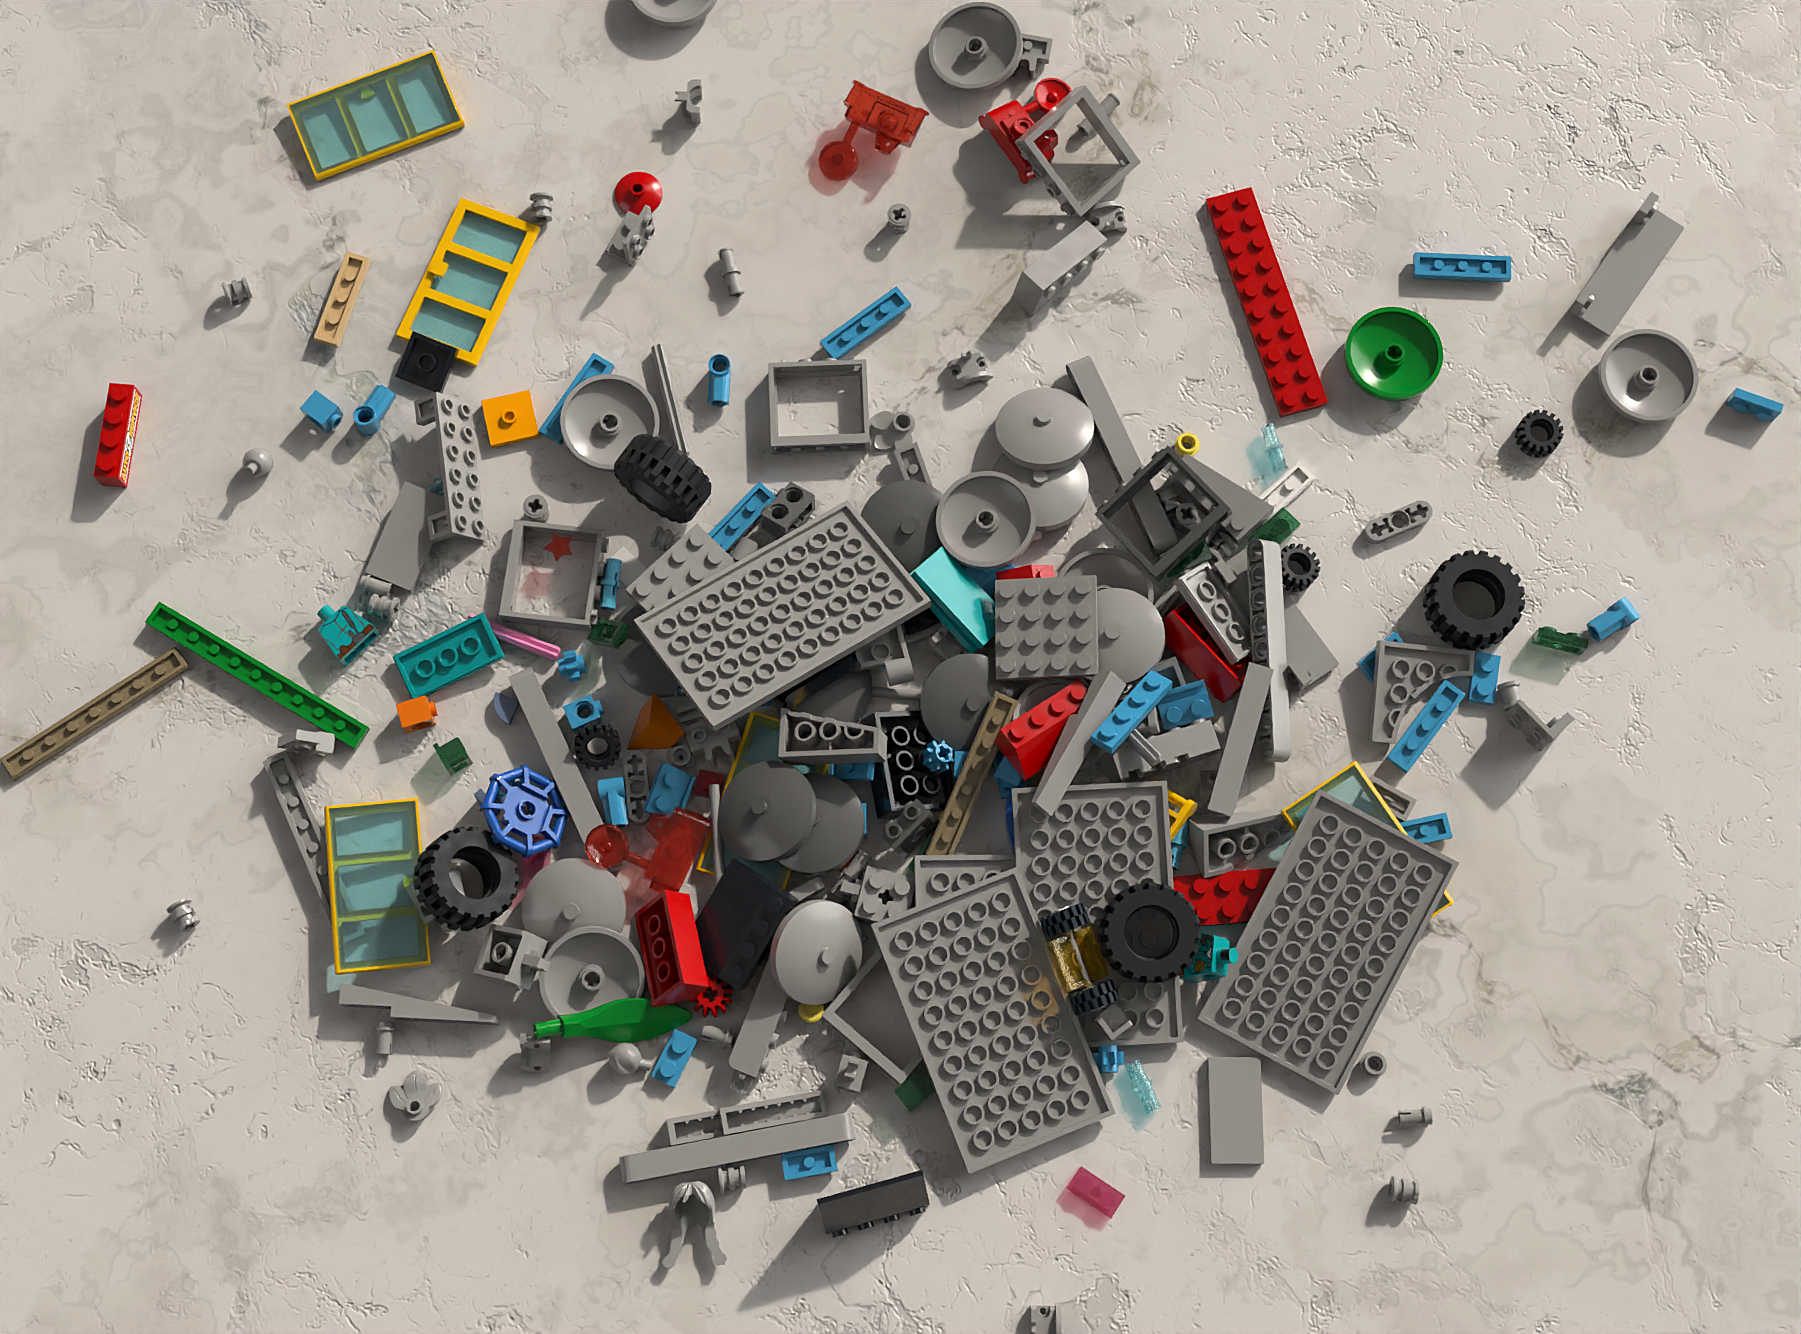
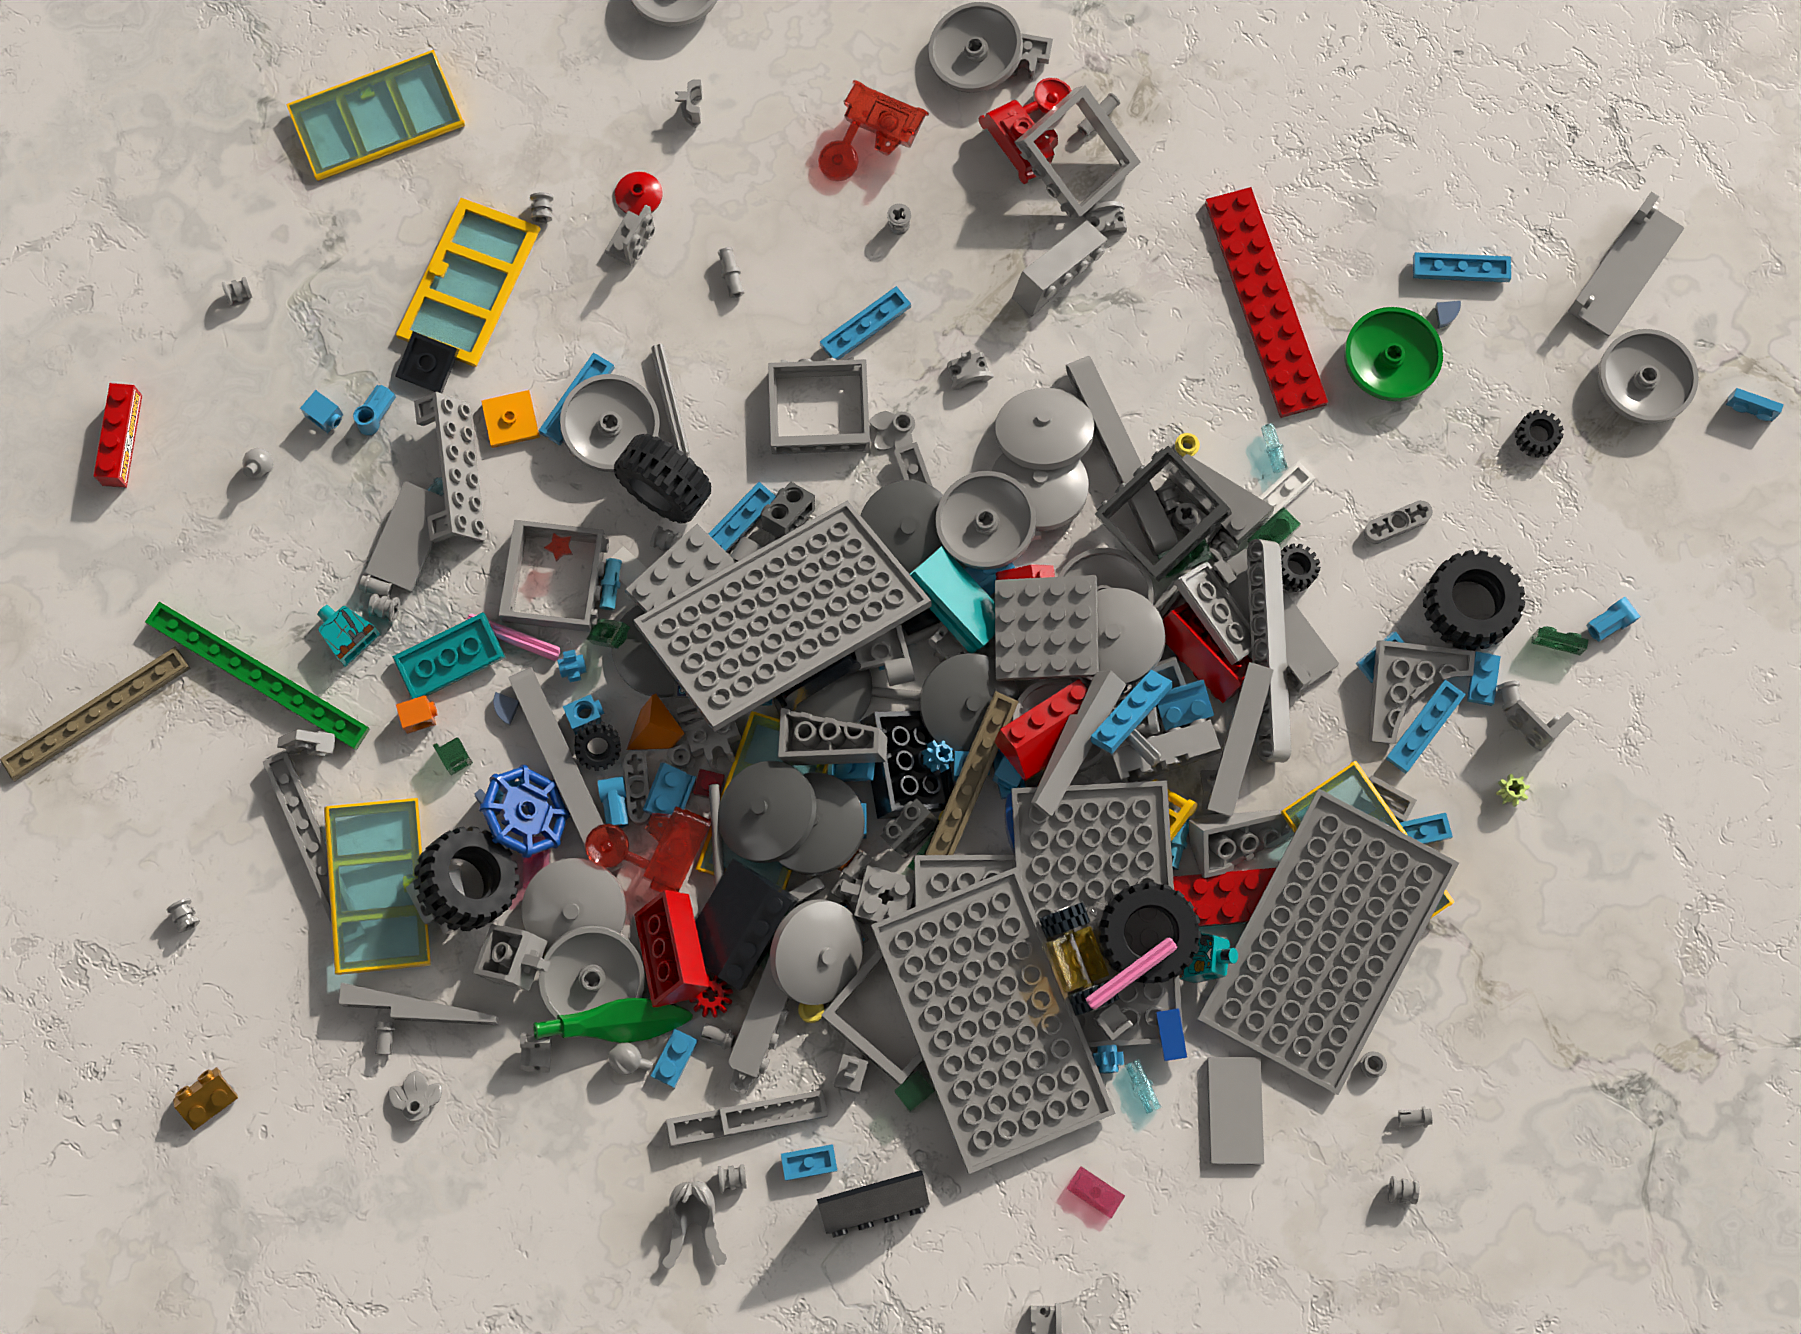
(204, 1098): none -> pearl gold bracket
(342, 299): tan plate -> none
(532, 503): light grey bush -> none
(719, 381): dark azure piece -> none
(736, 1148): light grey beam -> none
(1096, 914): none -> clear tile
(1131, 973): none -> bright pink axle
(1171, 1034): none -> blue piece
(1447, 312): none -> sand blue tile
(1510, 796): none -> yellowish green gear

